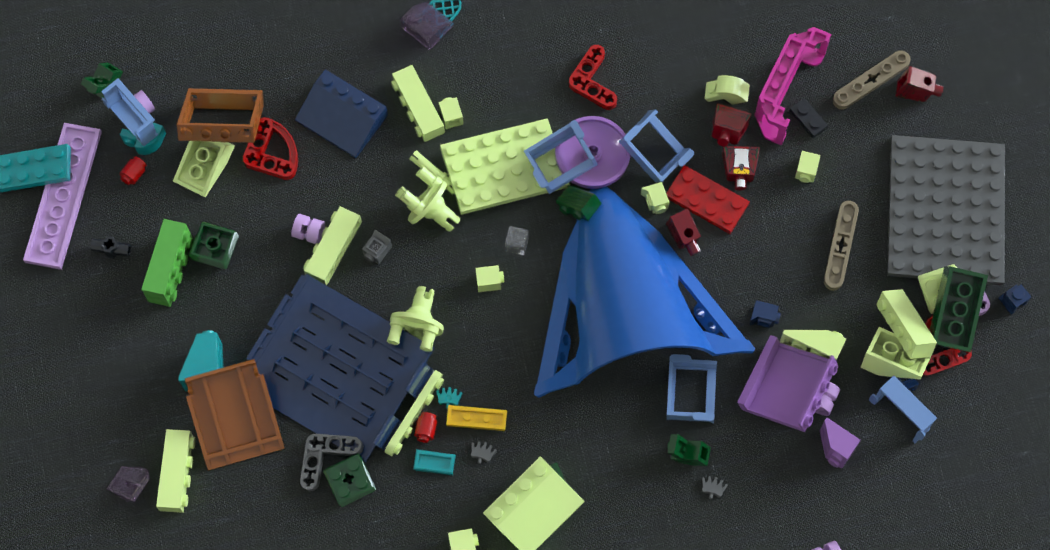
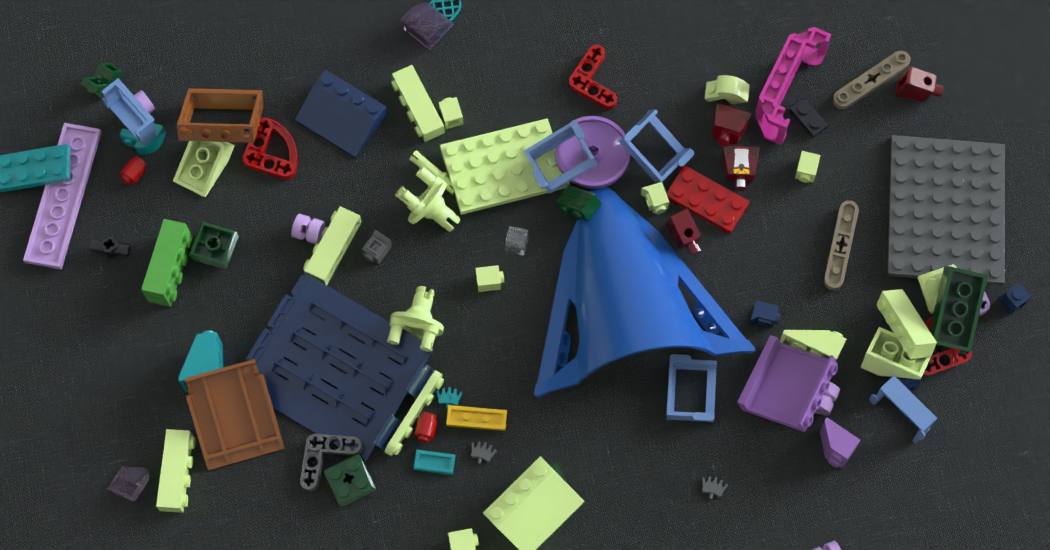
(688, 452): dark green brick -> none

